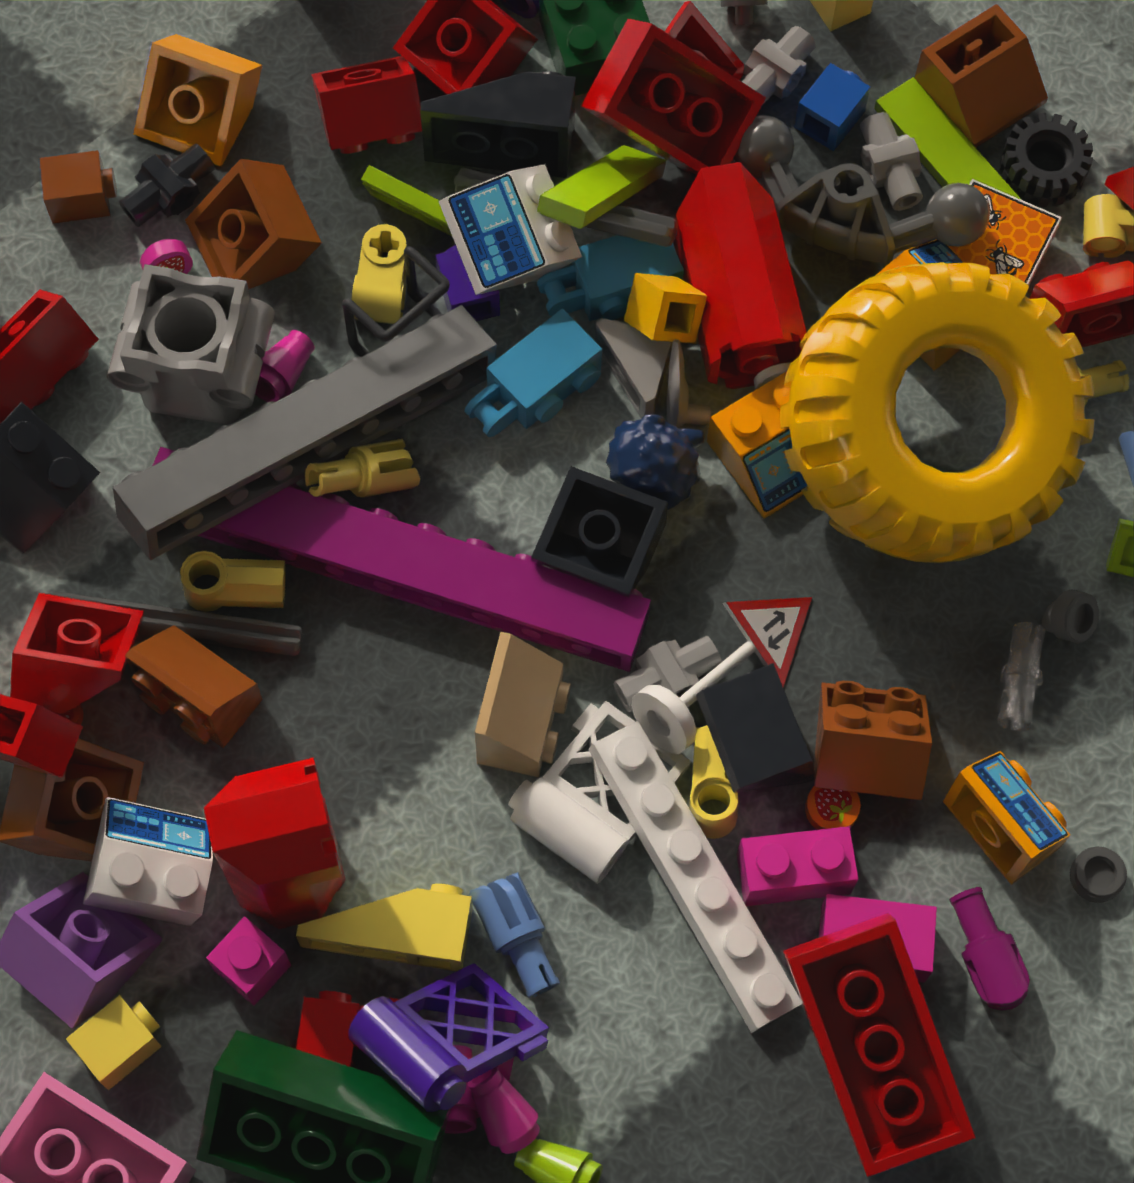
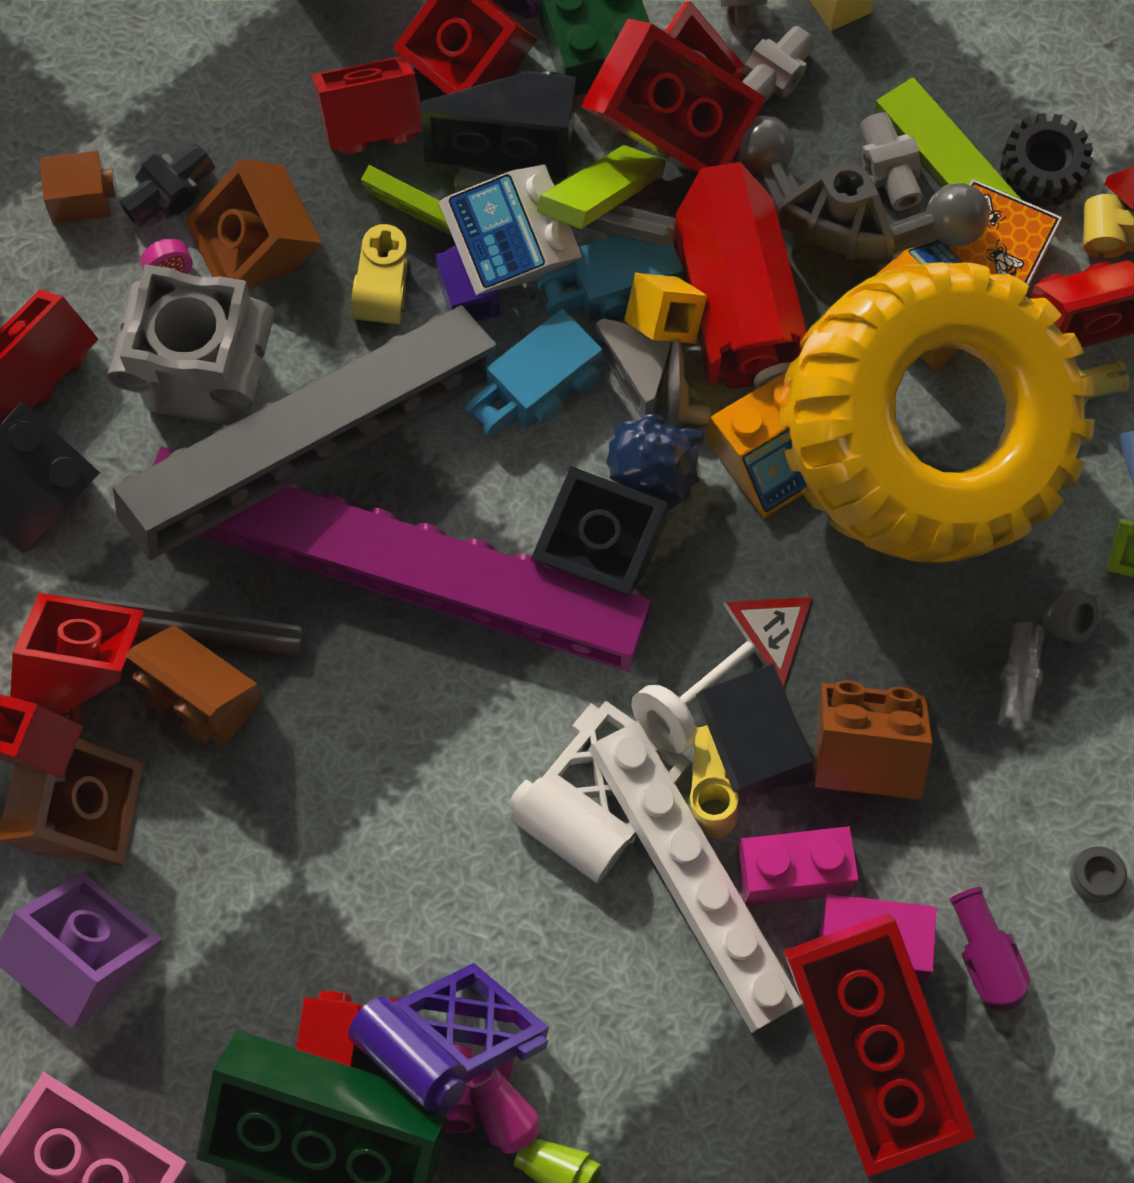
(115, 1040): light yellow brick -> none
(150, 863): white slope -> none
(195, 96): light orange slope -> none
(239, 583): light yellow piece -> none
(249, 960): dark pink brick -> none
(277, 843): red brick -> none
(283, 366): dark pink cone -> none
(351, 309): black piece -> none
(365, 471): light yellow arm -> none
(406, 928): light yellow slope -> none
(515, 930): medium blue arm -> none
(520, 708): tan slope -> none
(669, 667): light grey axle -> none
(832, 106): blue brick -> none
(832, 808): tile -> none
(983, 75): dark orange slope -> none
(1006, 815): light orange slope -> none

